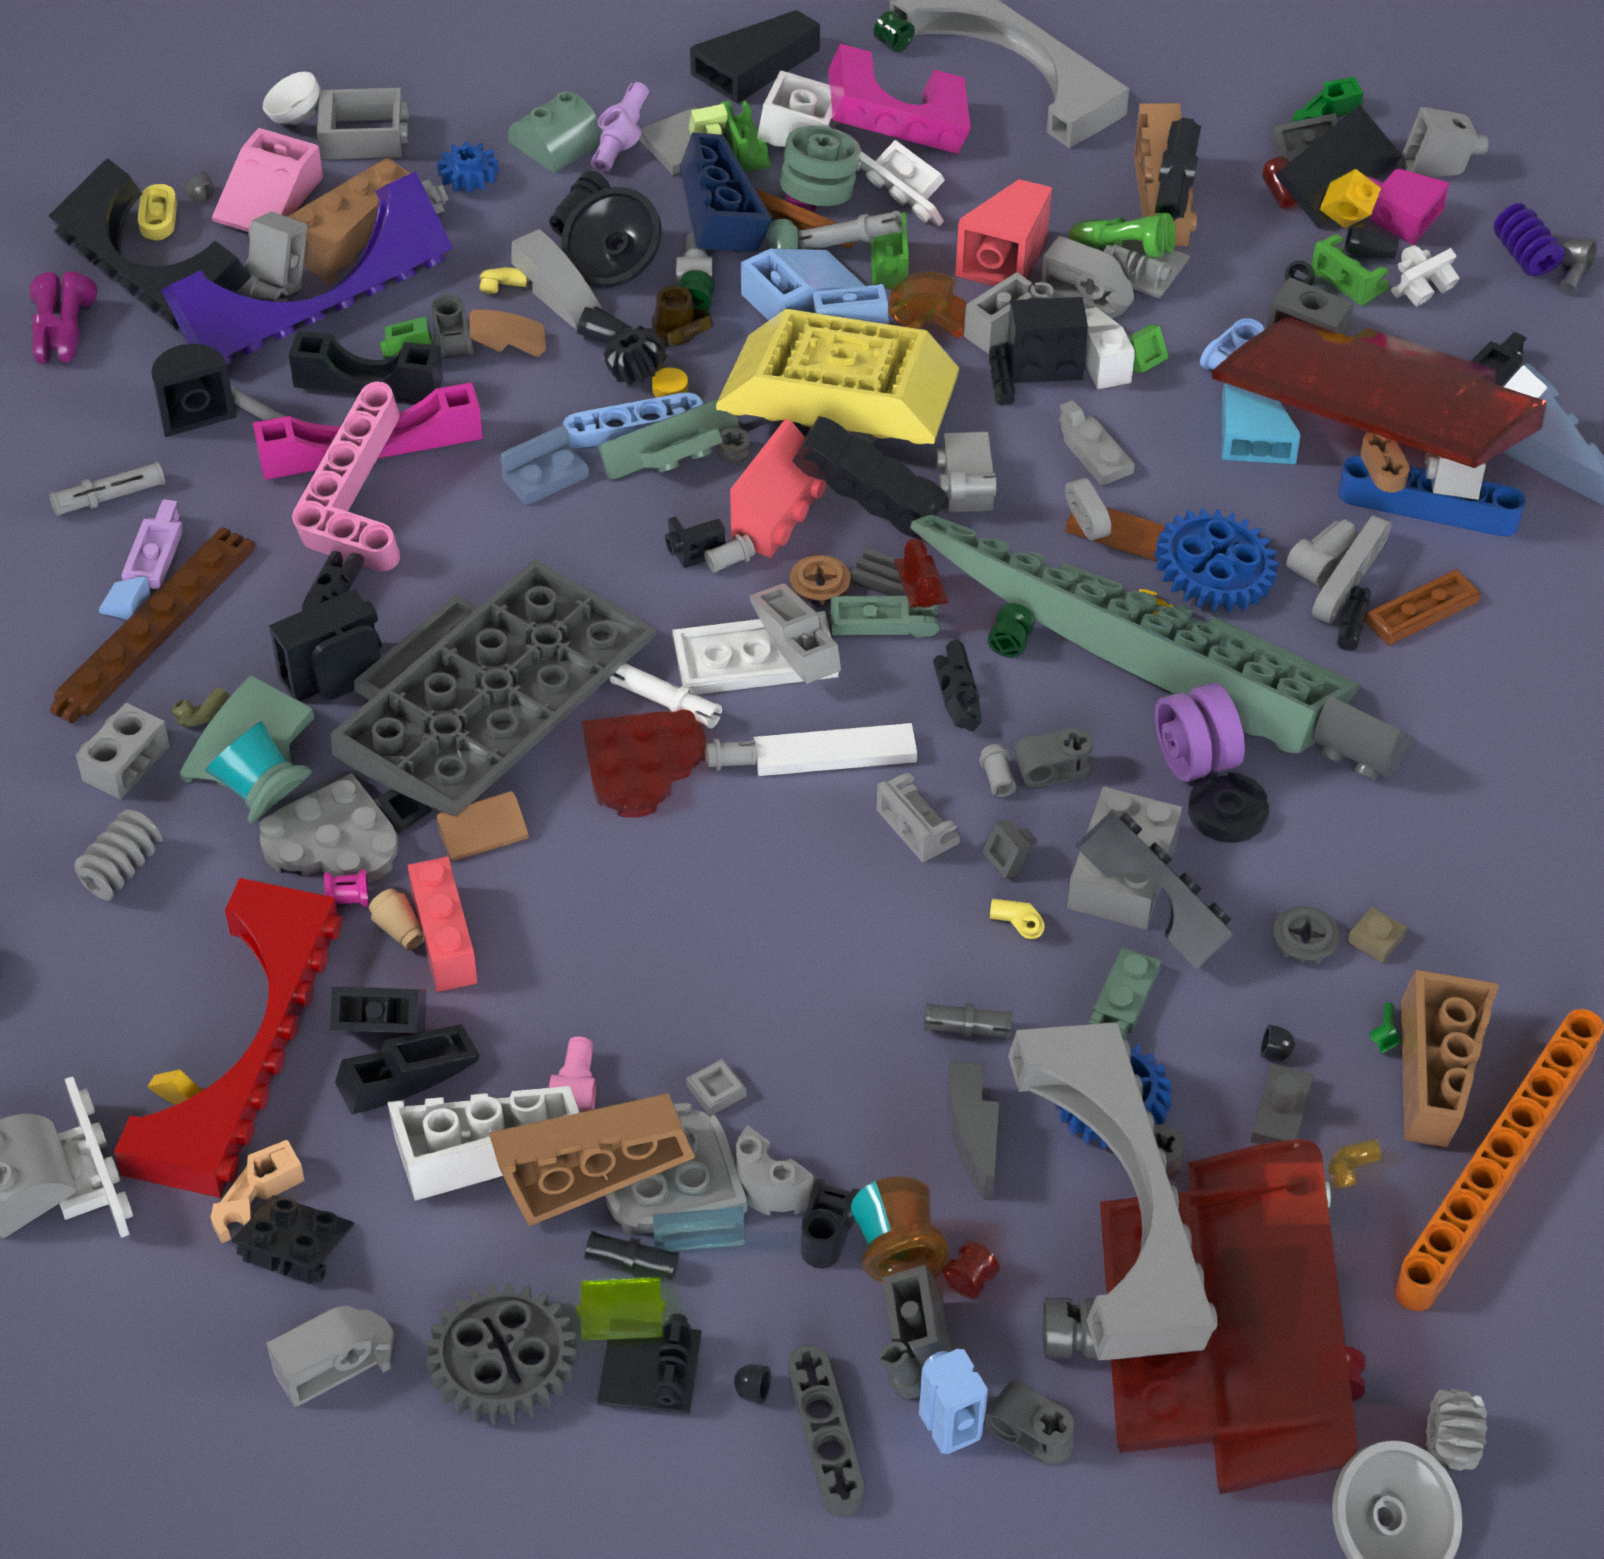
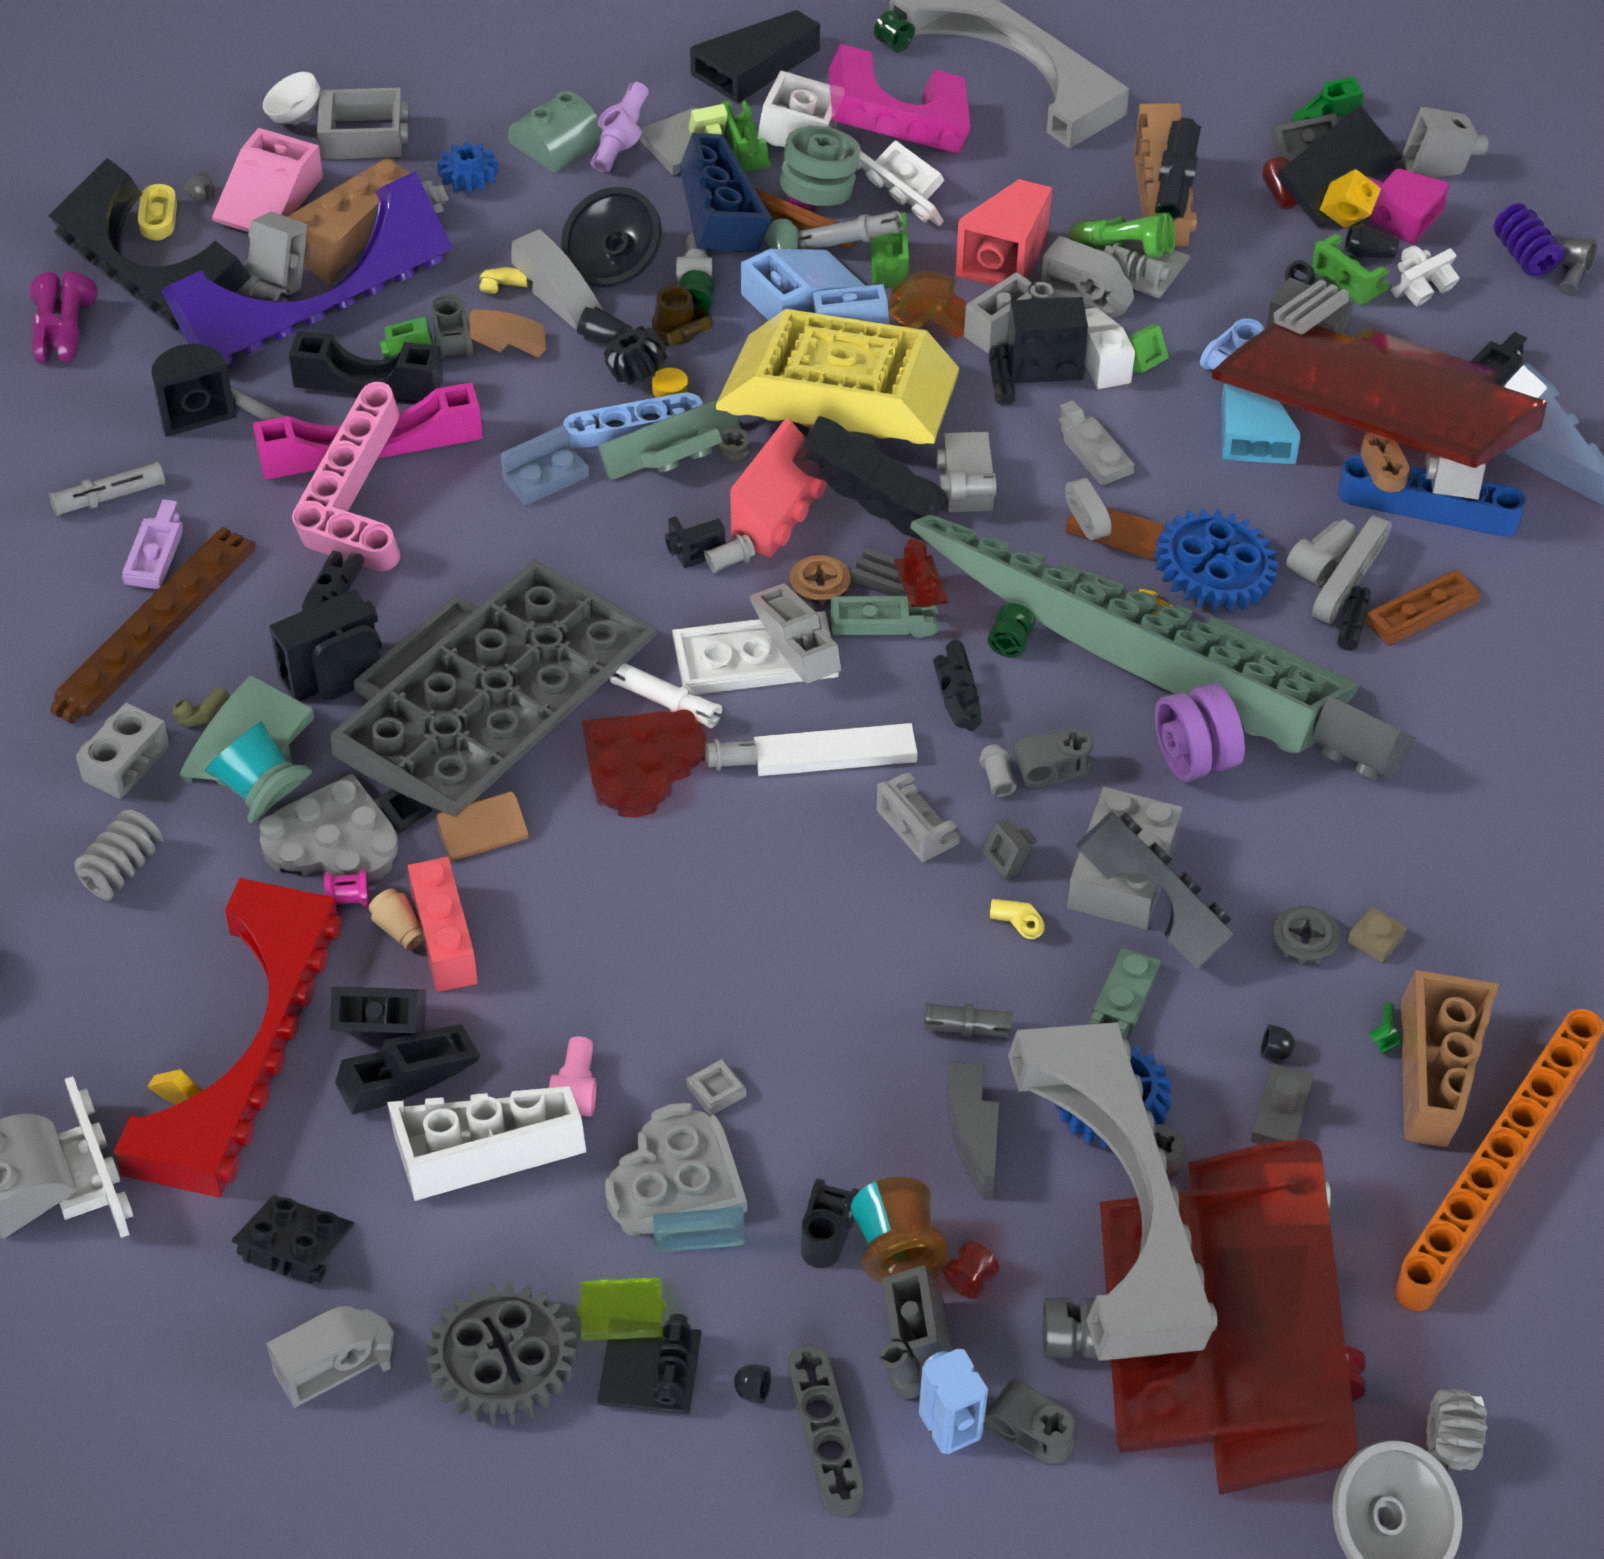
(126, 598): light blue slope -> none
(237, 1201): light nougat piece -> none
(586, 184): black axle -> none
(588, 1154): medium nougat wedge -> none
(632, 1255): black pin -> none
(767, 1182): light grey cylinder -> none
(1228, 807): black tile -> none
(1306, 305): none -> light grey tile
(1348, 1158): clear yellow arm -> none

